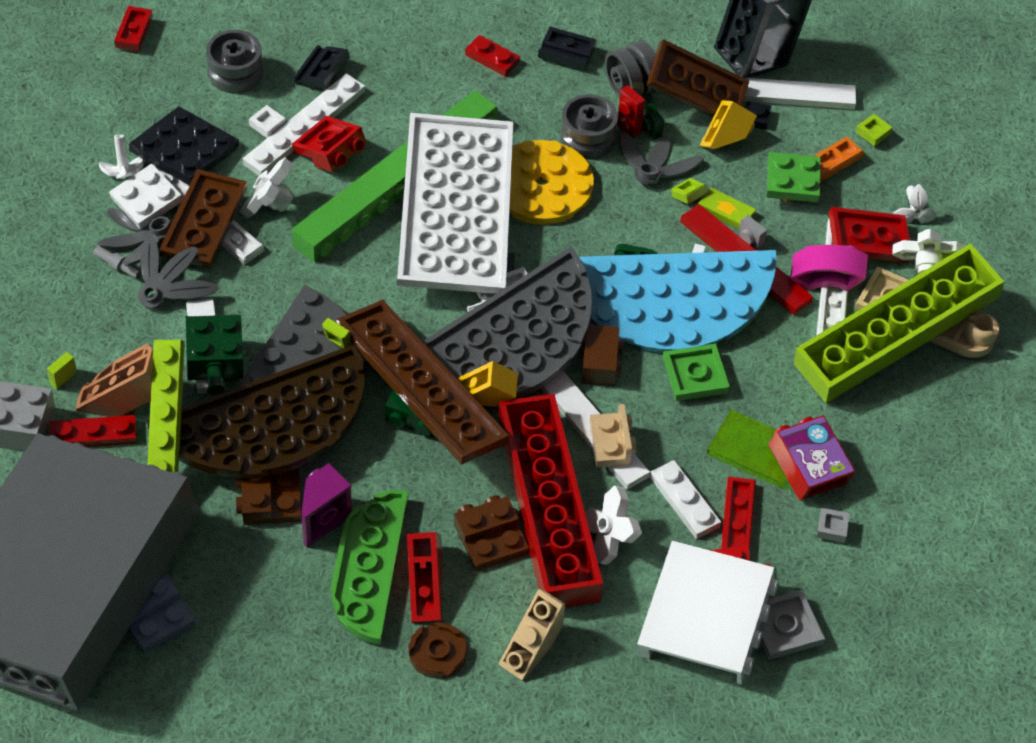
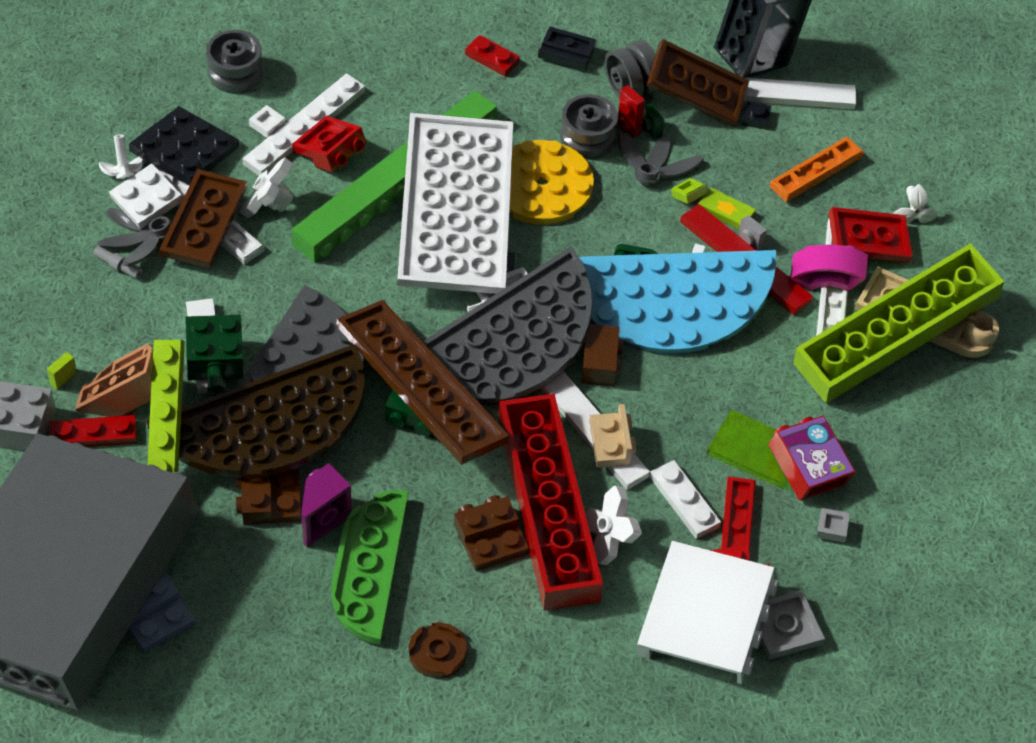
(133, 28): red plate -> none
(163, 283): dark grey plant -> none
(322, 67): black plate -> none
(336, 333): lime tile -> none
(425, 576): red slope -> none
(491, 384): yellow slope -> none
(534, 635): tan slope -> none
(695, 372): bright green plate -> none
(728, 125): yellow slope -> none
(793, 177): bright green plate -> none
(874, 129): lime plate -> none
(926, 250): white plant -> none

